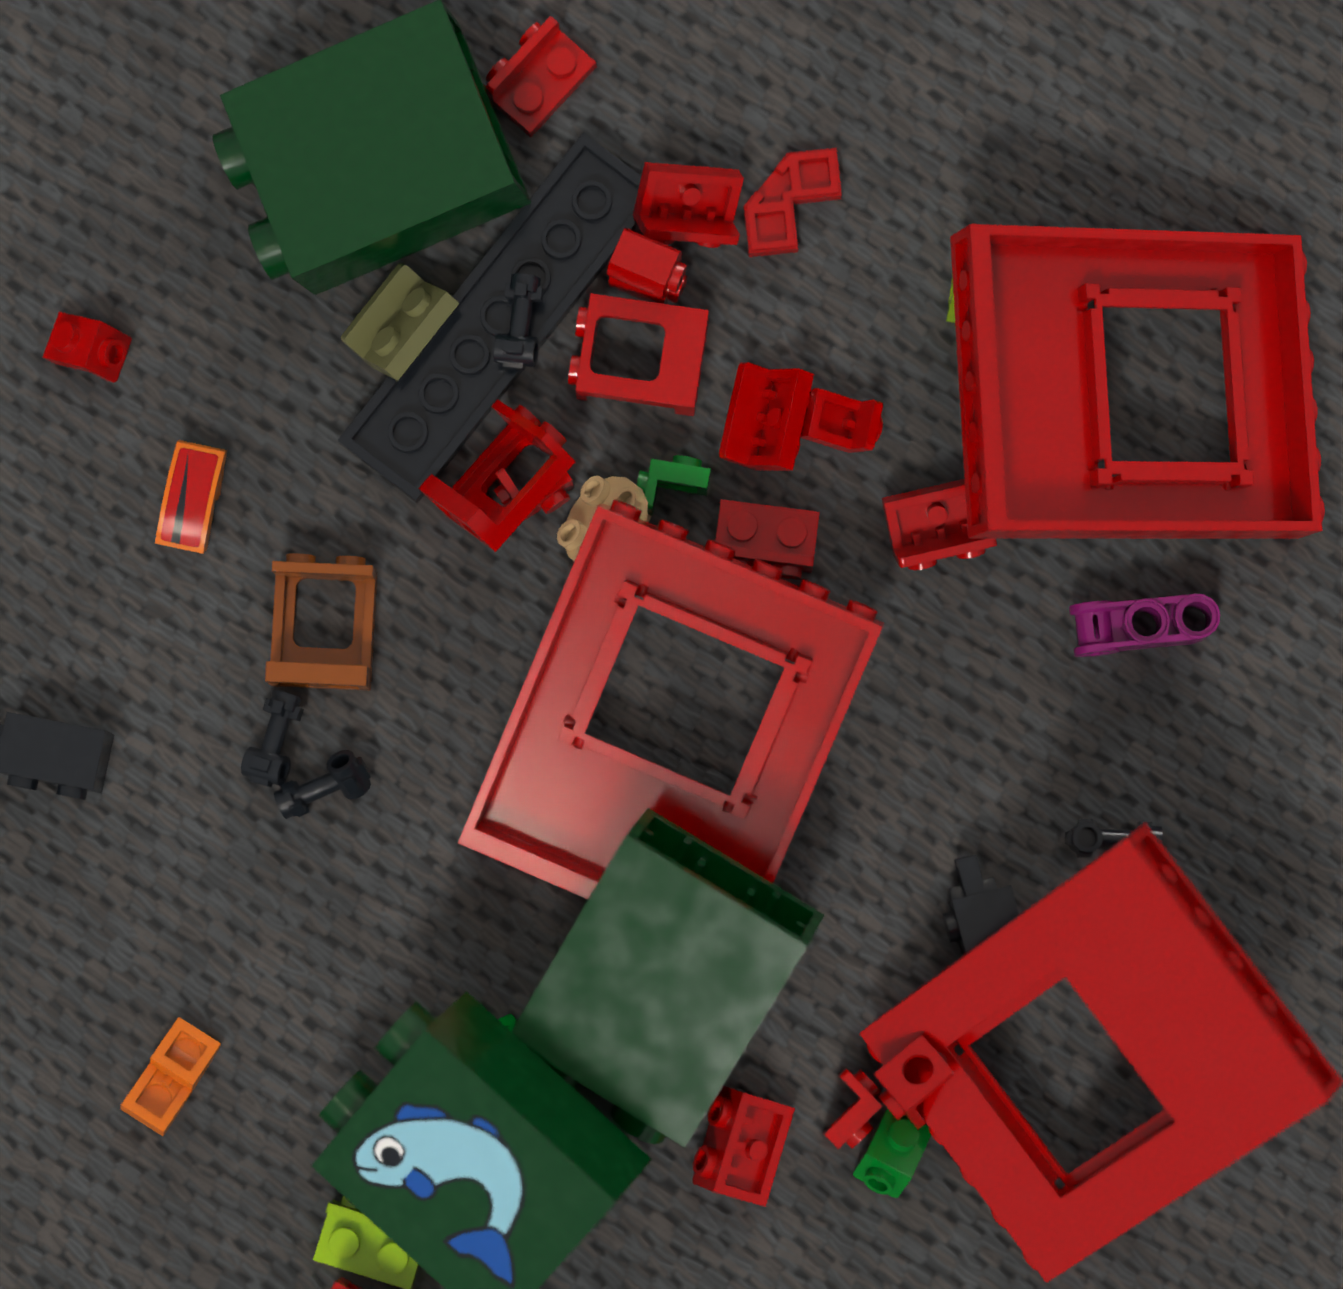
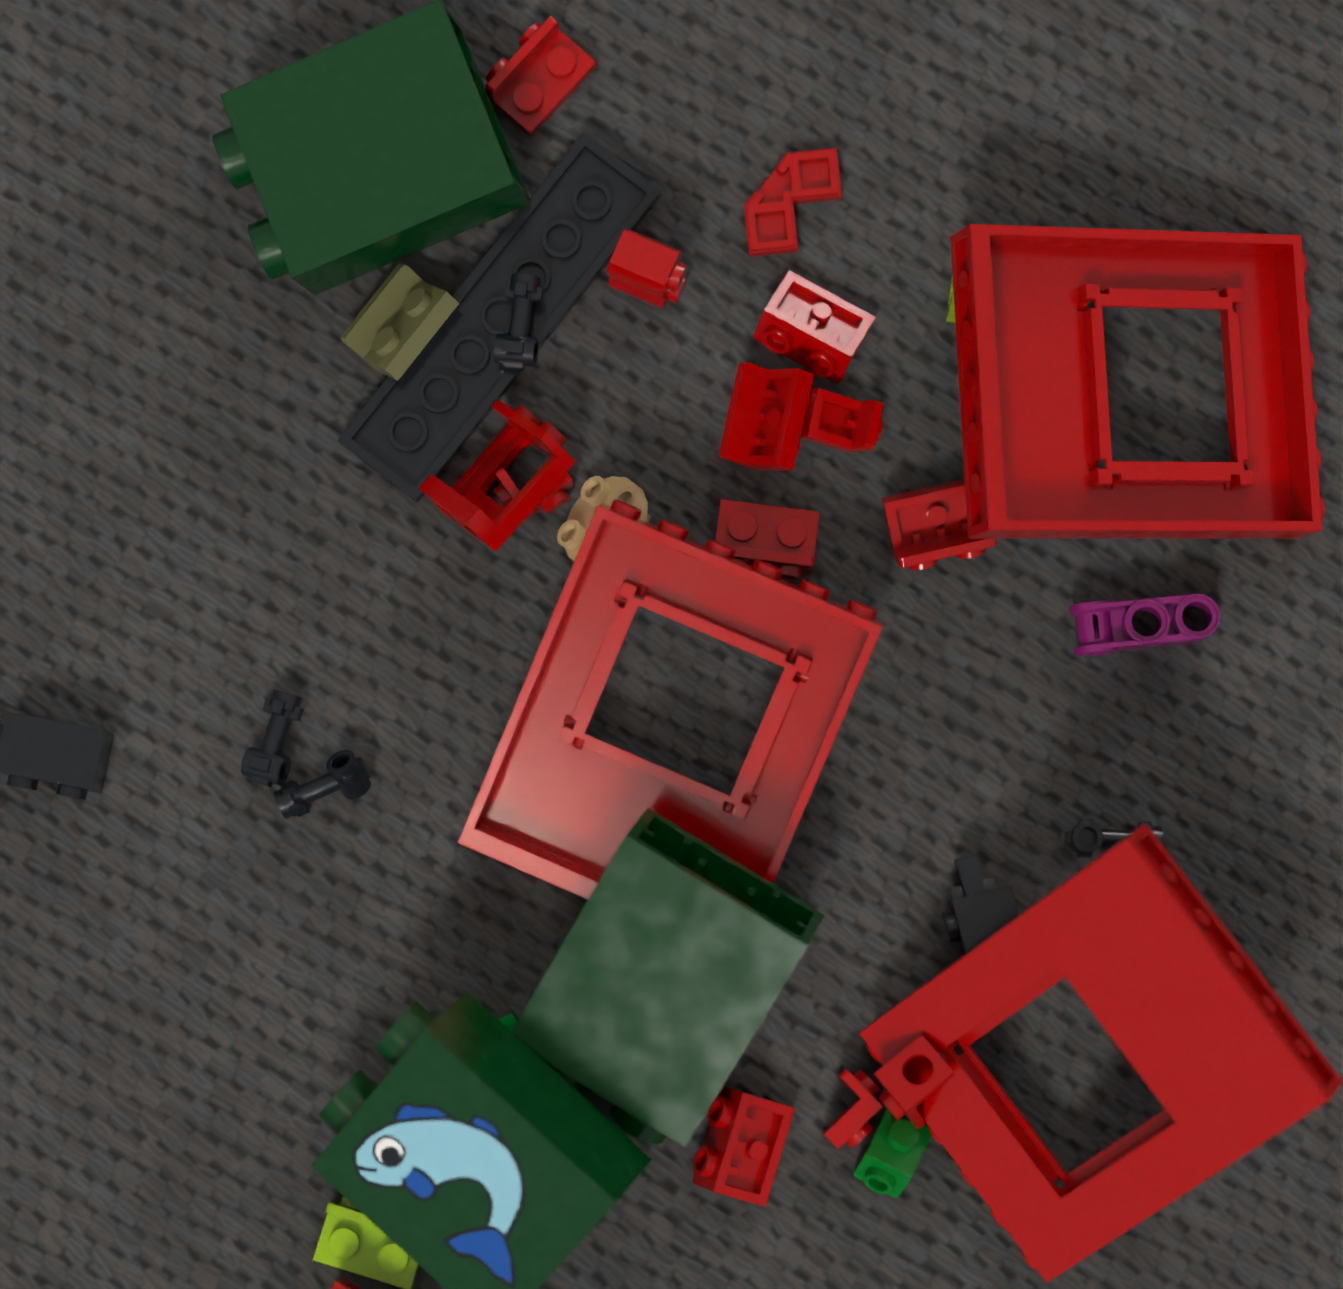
(87, 346): red bracket -> none
(170, 1076): orange slope -> none
(190, 496): slope -> none
(322, 667): dark orange window -> none
(680, 360): red window -> none
(681, 475): green bracket -> none
(688, 204): red bracket -> none
(813, 327): none -> red bracket

